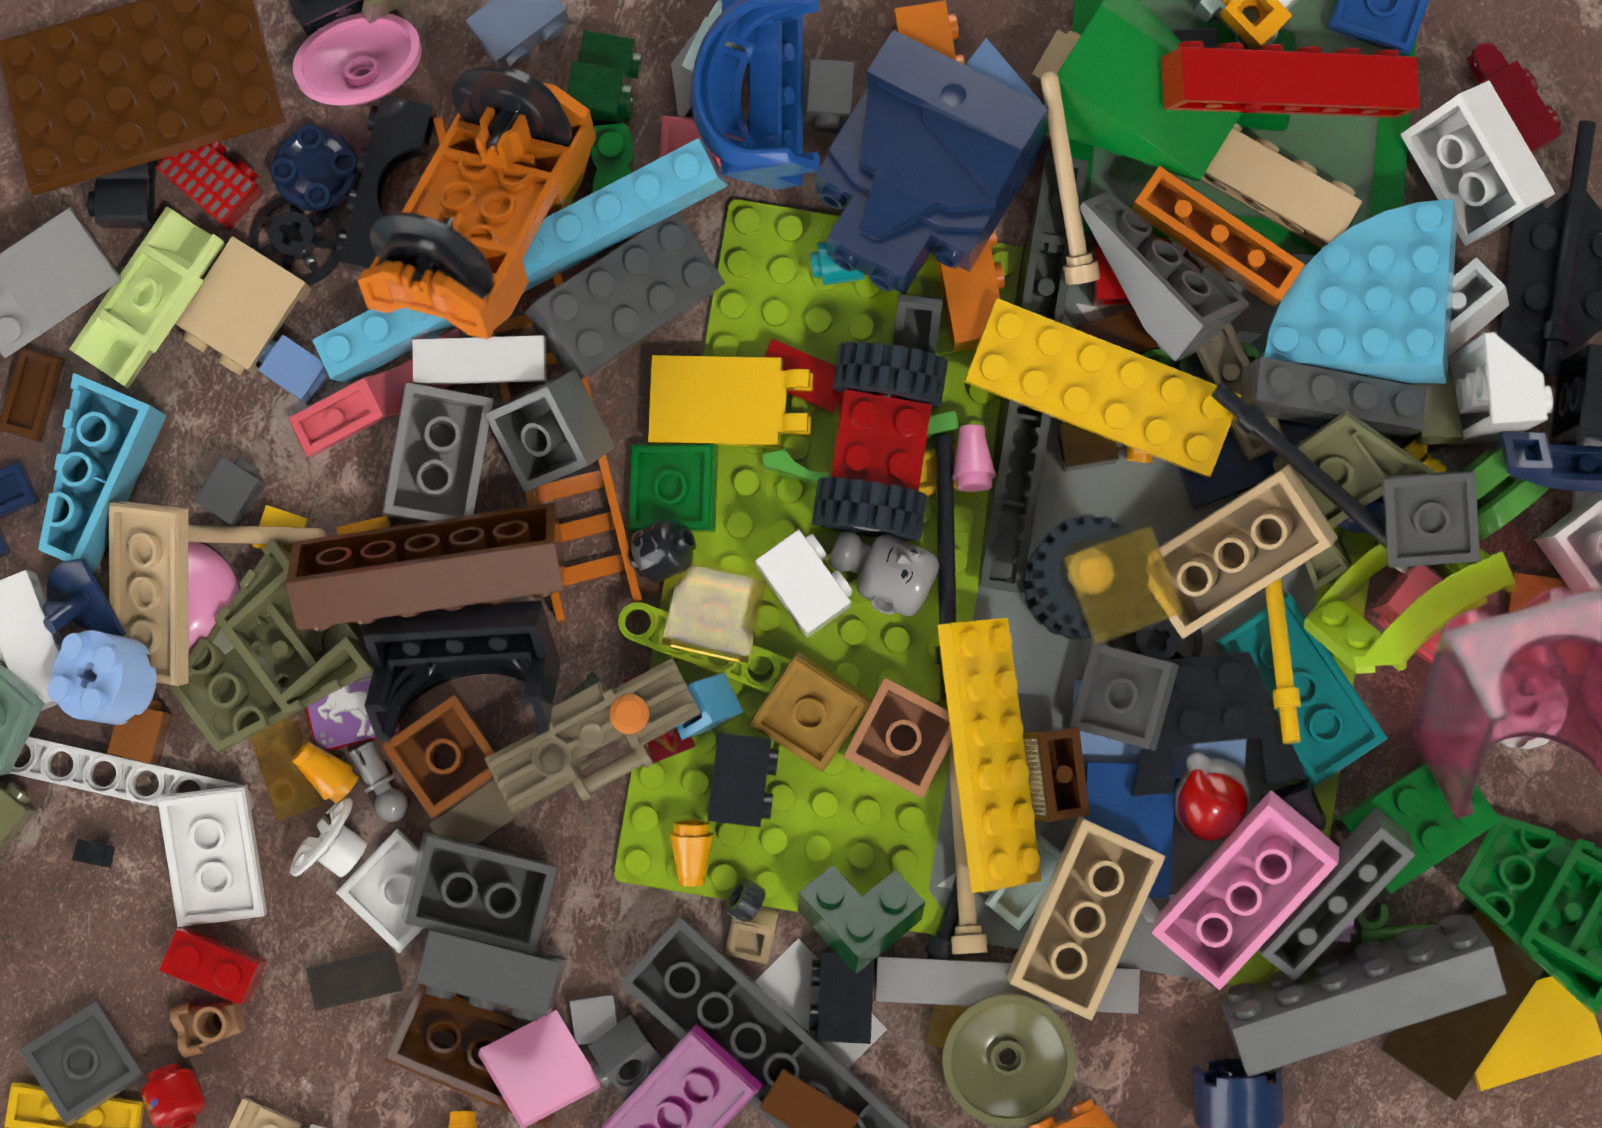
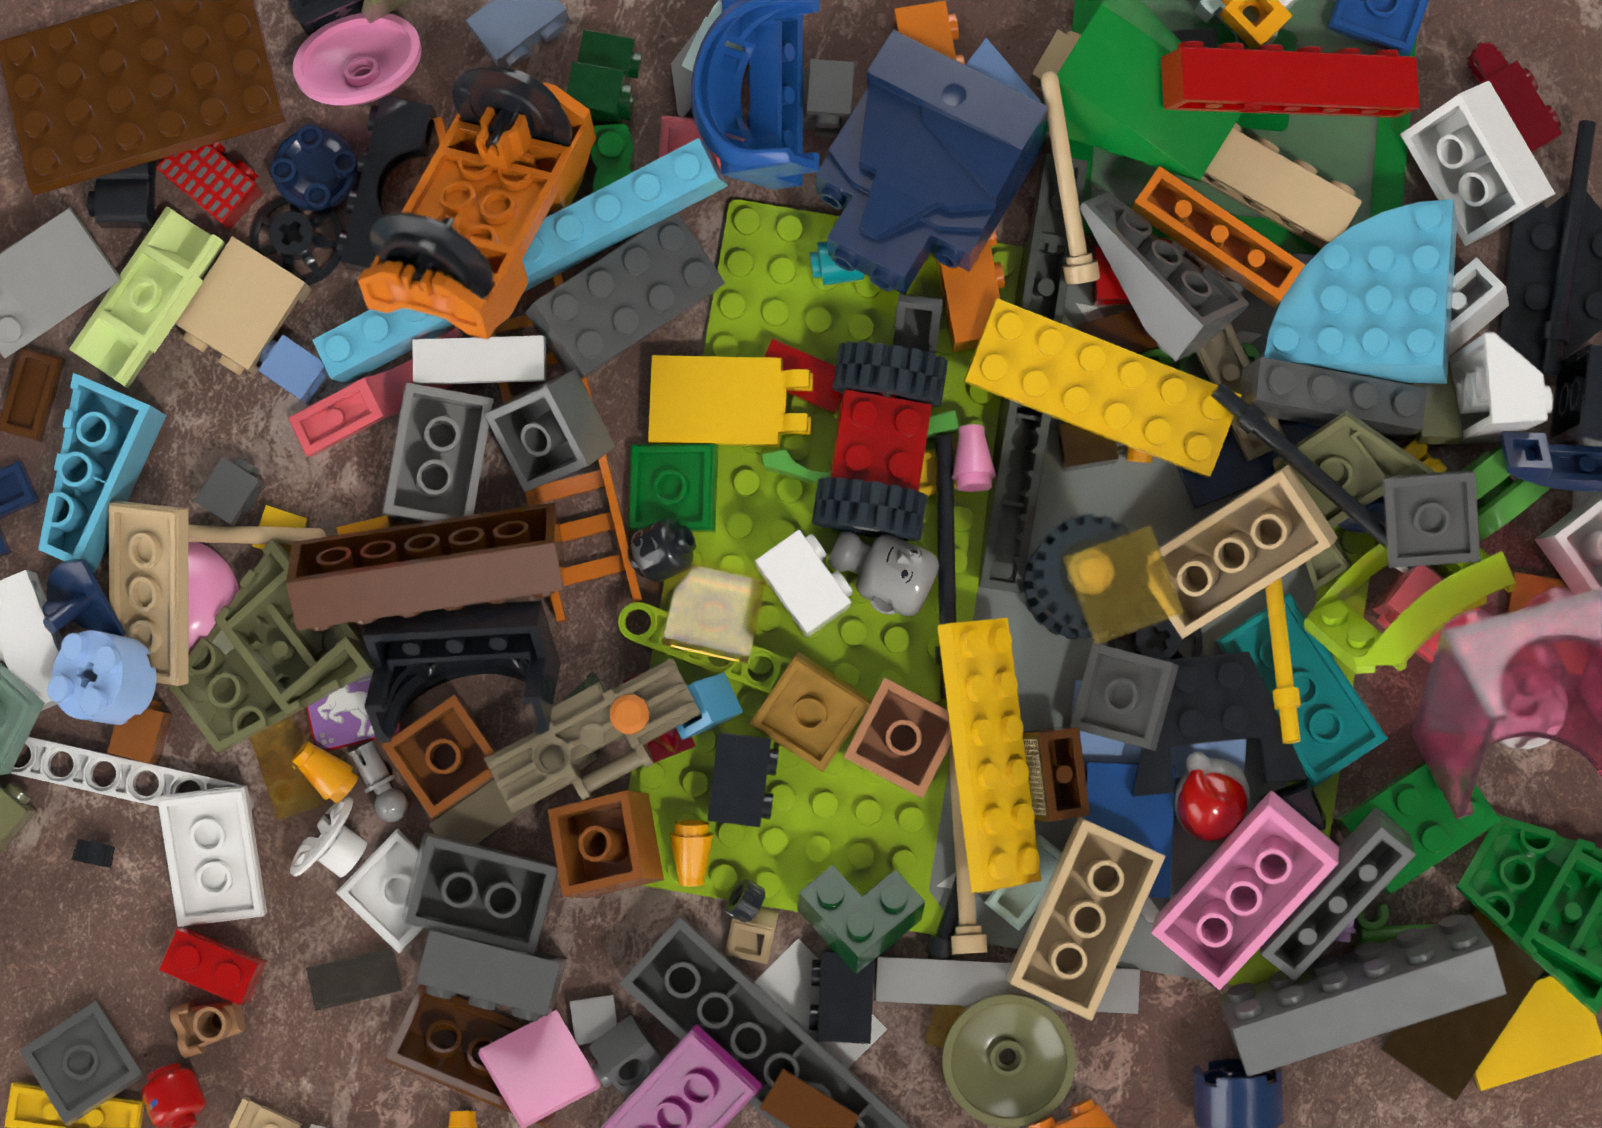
(605, 844): none -> dark orange brick

